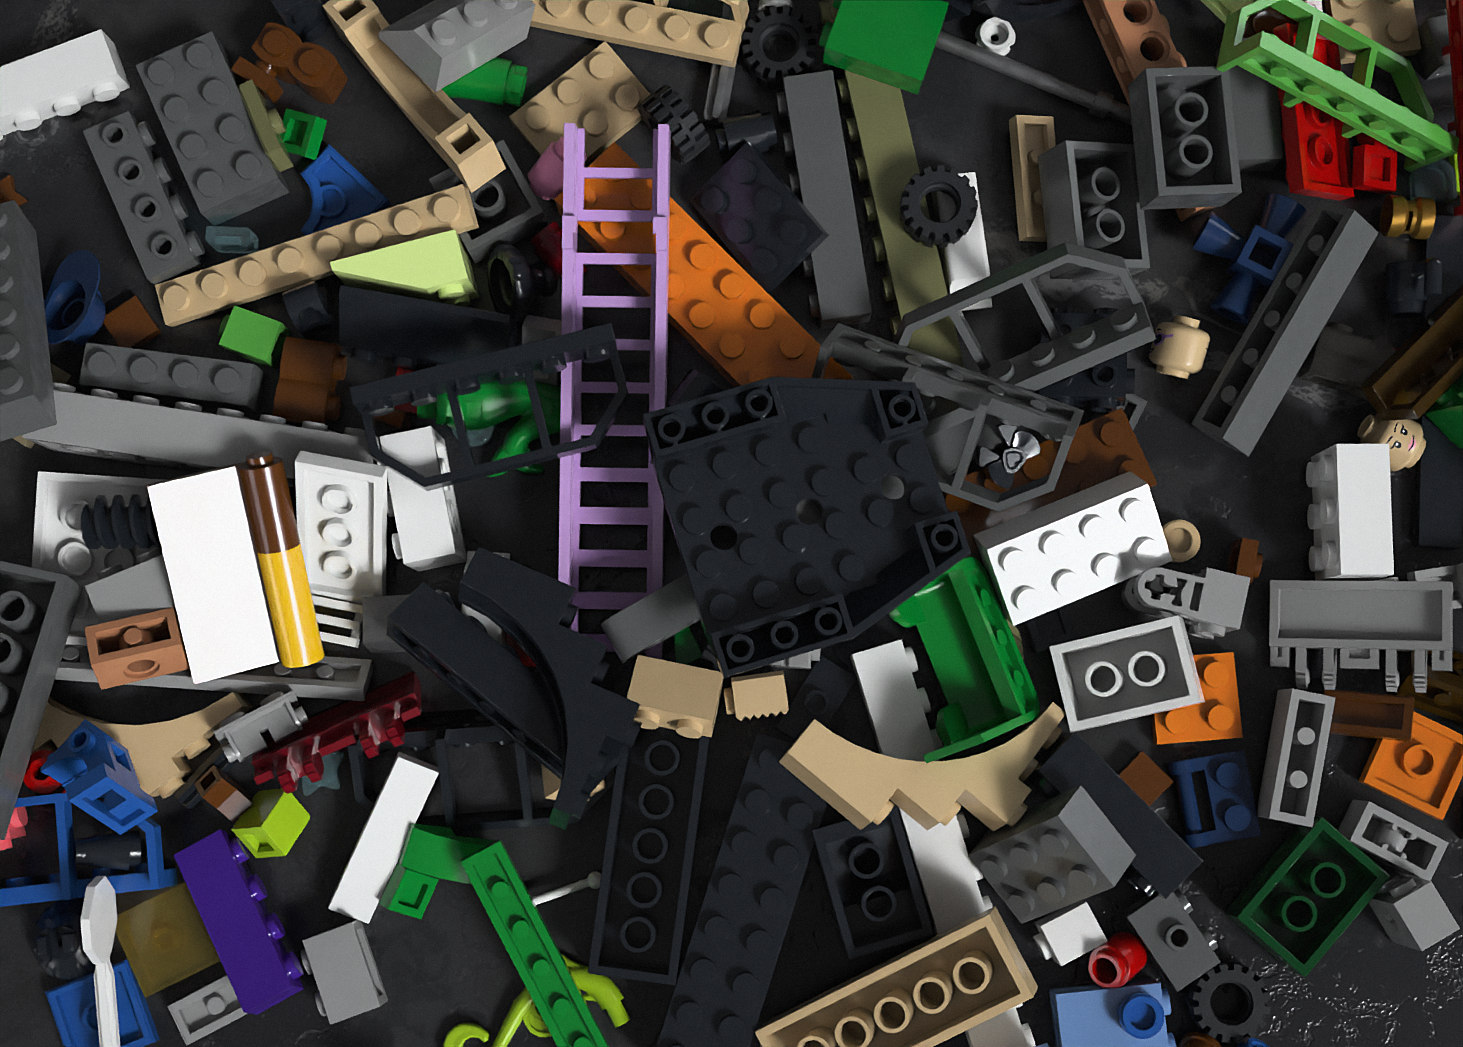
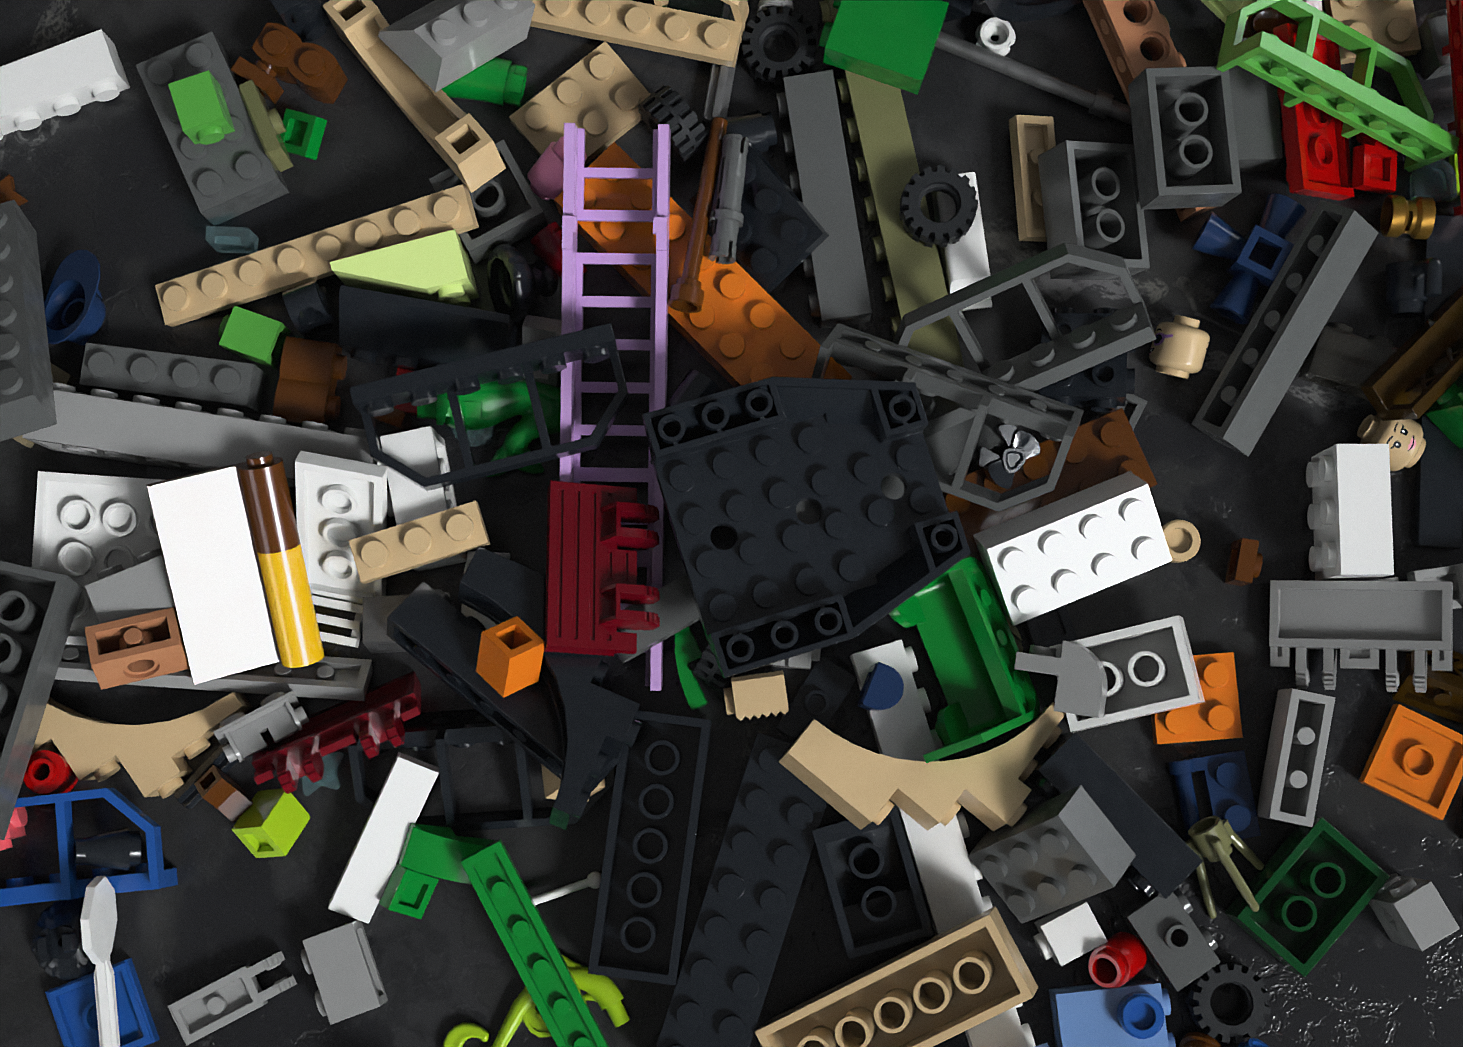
(95, 764): blue tile -> none
(118, 524): black piece -> none
(131, 324): reddish brown tile -> none
(144, 198): dark grey brick -> none
(165, 940): clear yellow plate -> none
(201, 108): none -> bright green brick
(239, 921): dark purple brick -> none
(338, 192): blue tile -> none
(419, 542): none -> tan plate
(510, 656): none -> orange brick
(589, 573): none -> dark red hinge
(675, 696): tan brick -> none
(687, 292): none -> reddish brown piece
(727, 213): none -> dark grey pin
(881, 688): none -> dark blue brick
(1081, 677): none -> light grey brick
(1145, 778): reddish brown tile -> none
(1206, 601): light grey brick -> none
(1213, 840): none -> olive plant
(1372, 715): reddish brown tile -> none
(1392, 840): light grey brick -> none

